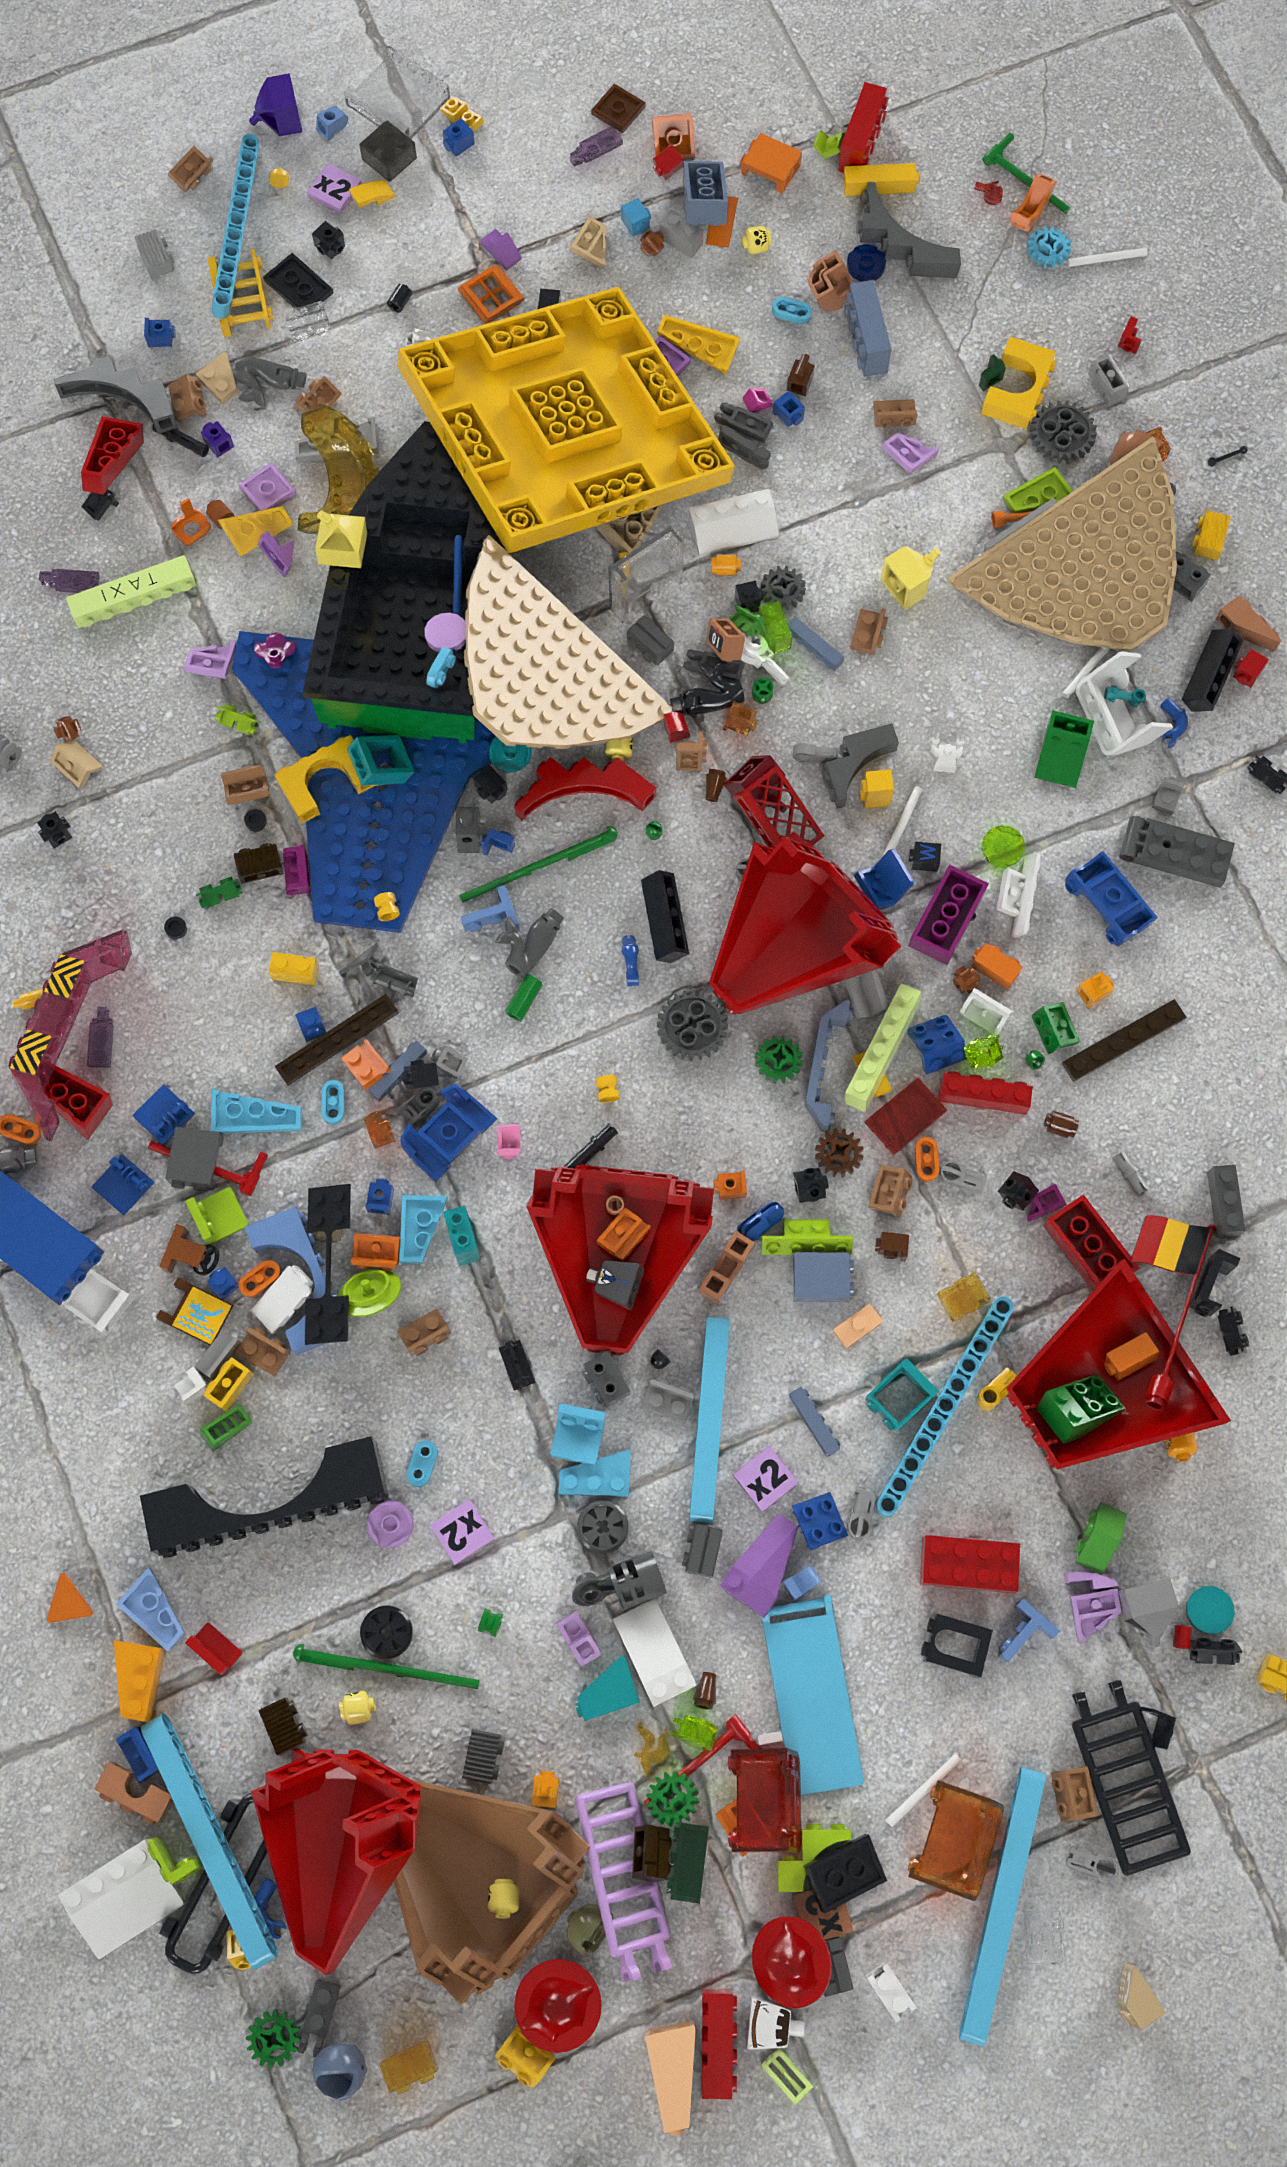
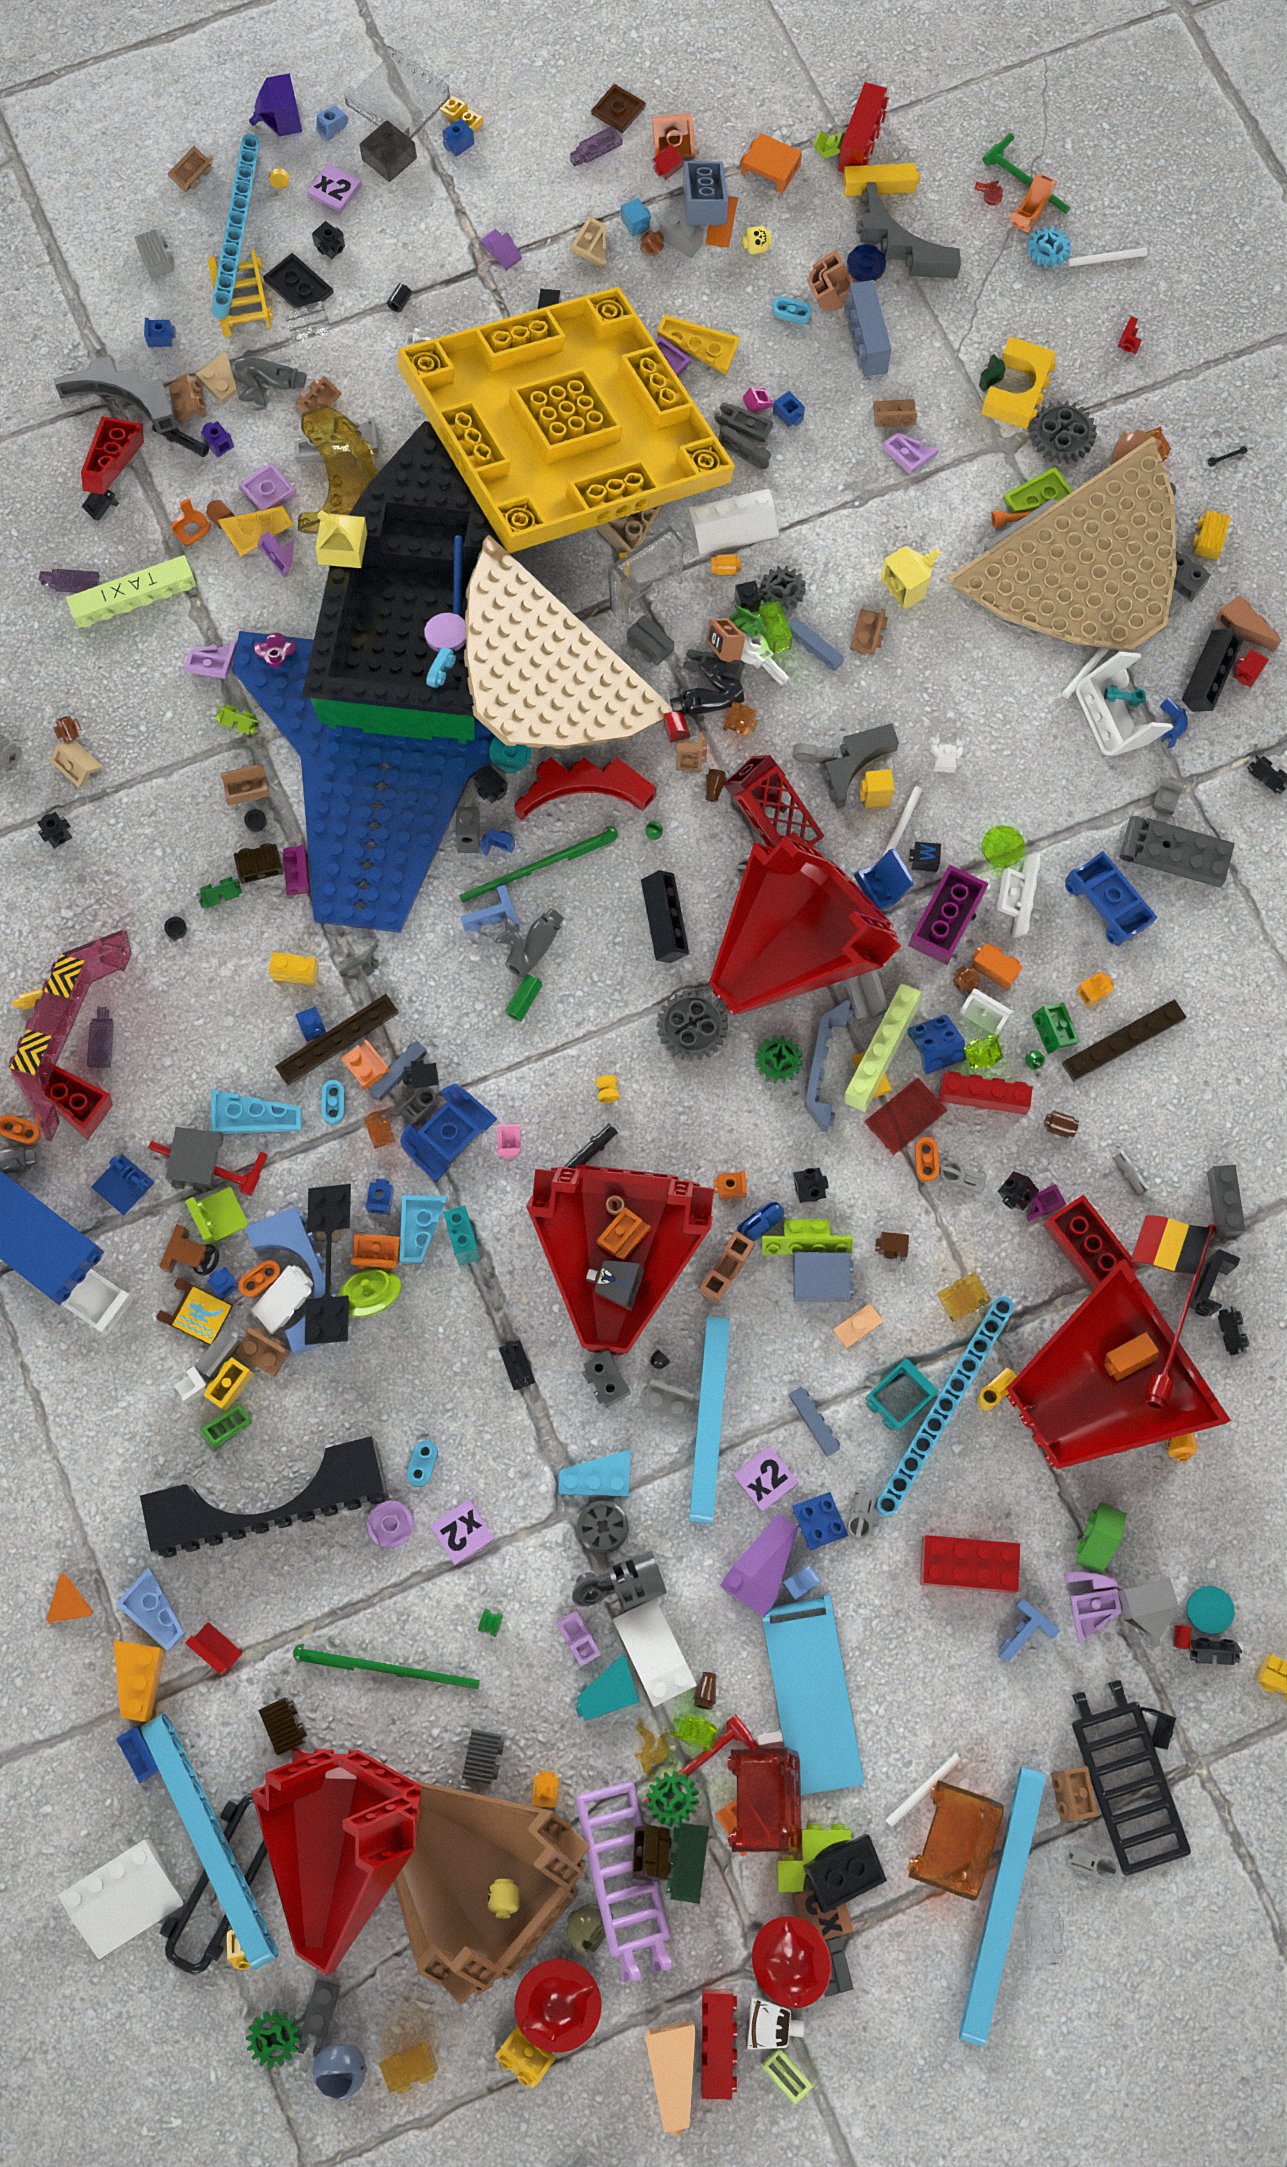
(115, 1785): nougat arch -> none
(163, 1113): blue hinge -> none
(170, 1870): lime bracket -> none
(262, 1898): blue piece -> none
(295, 778): yellow arch -> none
(357, 1707): light yellow head -> none
(367, 772): teal window -> none
(371, 192): yellow slope -> none
(374, 1641): black wheel -> none
(386, 906): yellow wheel -> none
(394, 979): dark grey hinge -> none
(424, 1332): medium nougat bracket -> none
(448, 1061): light grey bracket -> none
(505, 284): orange piece -> none
(578, 1434): medium azure bracket -> none
(619, 748): light yellow head -> none
(630, 952): blue piece -> none
(703, 1550): dark grey brick -> none
(762, 685): green wheel -> none
(801, 376): reddish brown brick -> none
(833, 1145): reddish brown gear -> none
(890, 1991): white brick -> none
(891, 1190): medium nougat bracket -> none
(934, 1656): black panel -> none
(1064, 749): green slope -> none
(1079, 1407): green slope -> none
(1108, 380): light grey brick -> none
(1137, 2000): tan slope -> none

